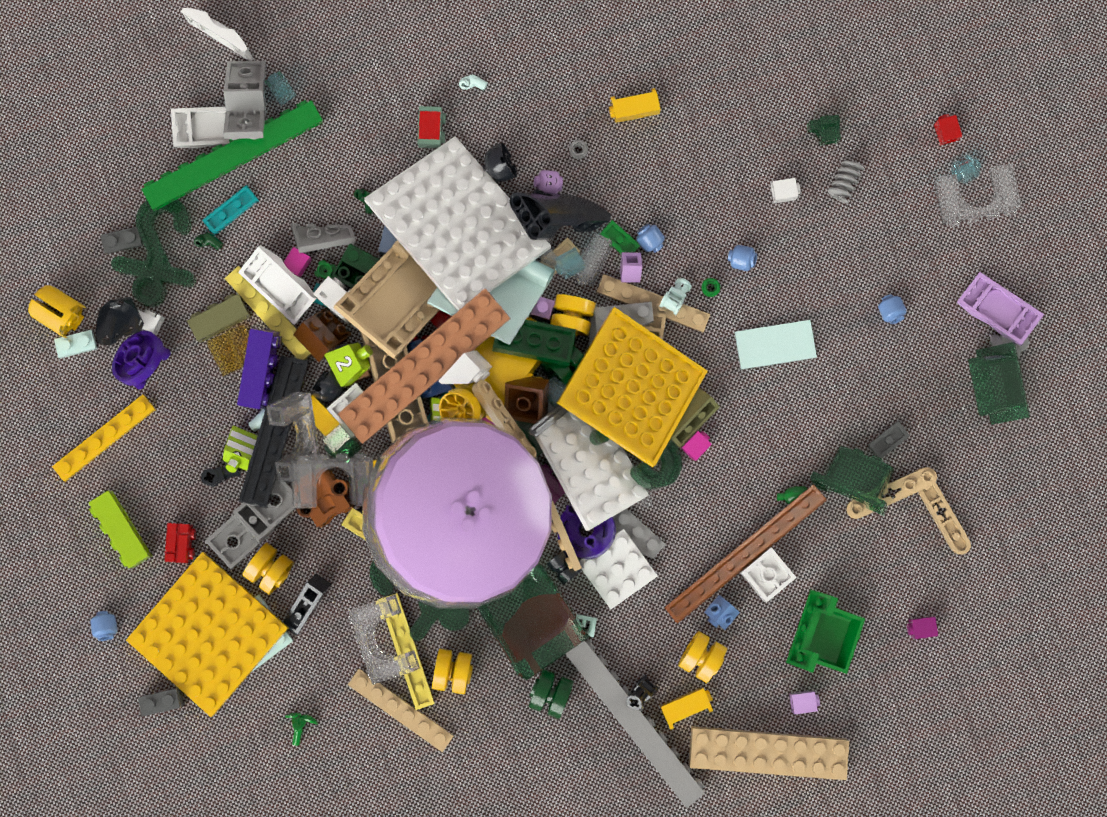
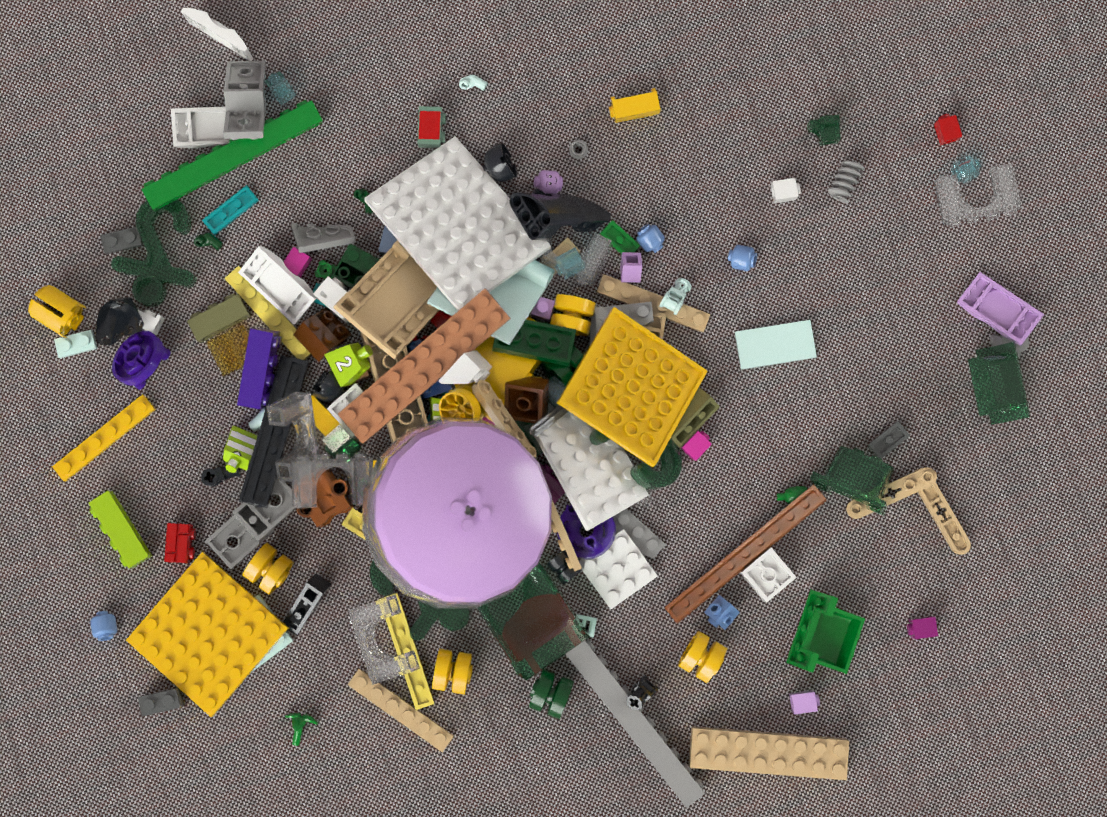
(686, 705): yellow brick -> none
(710, 281): green plate -> none
(892, 309): medium blue head -> none

